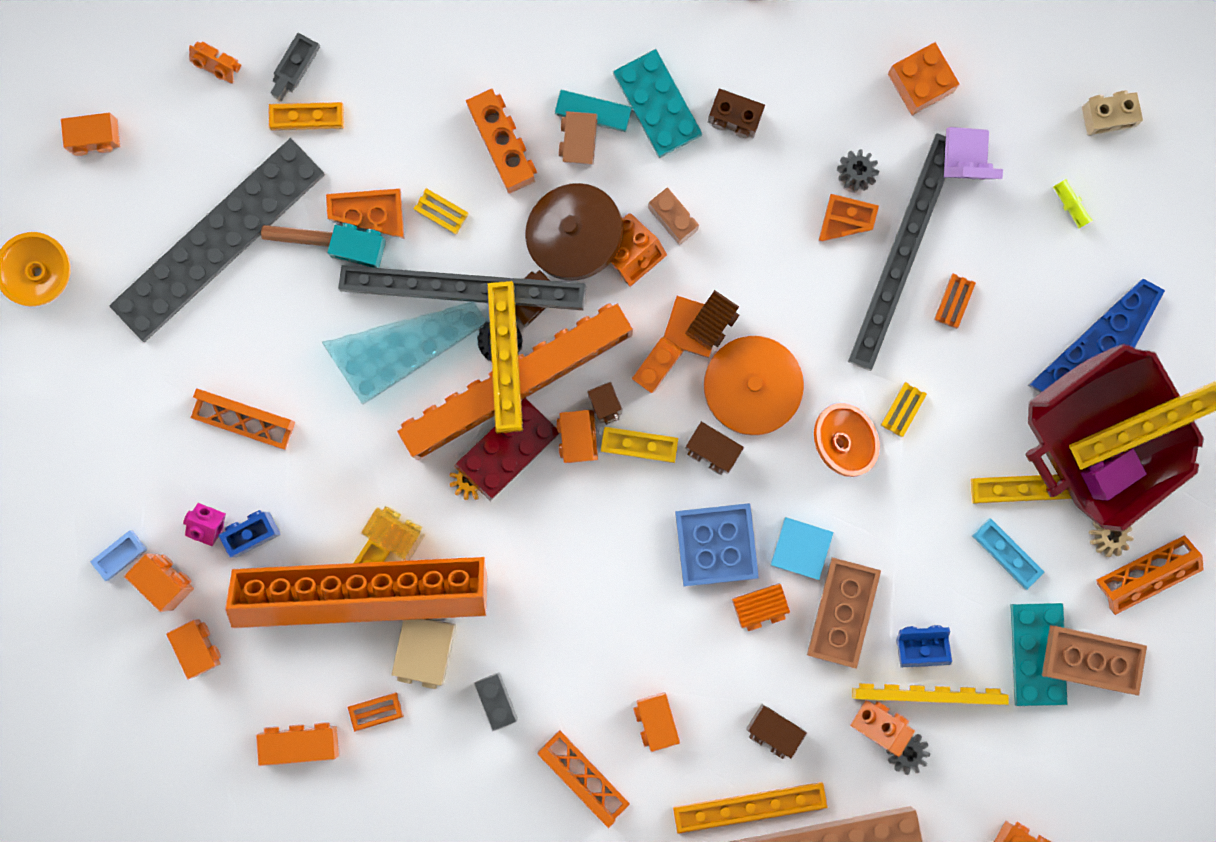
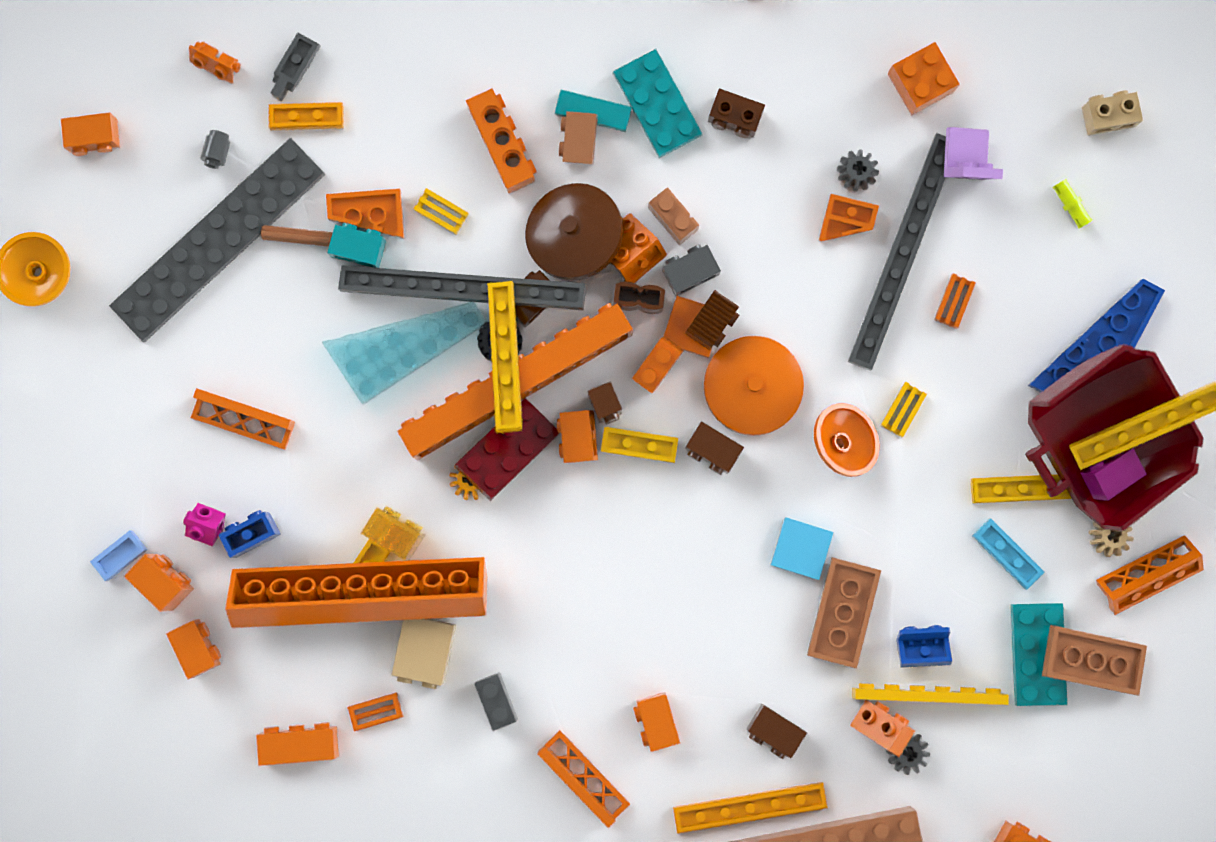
(215, 149): none -> dark grey brick
(645, 298): none -> reddish brown brick
(691, 269): none -> dark grey brick
(716, 544): medium blue plate -> none
(761, 606): orange brick -> none

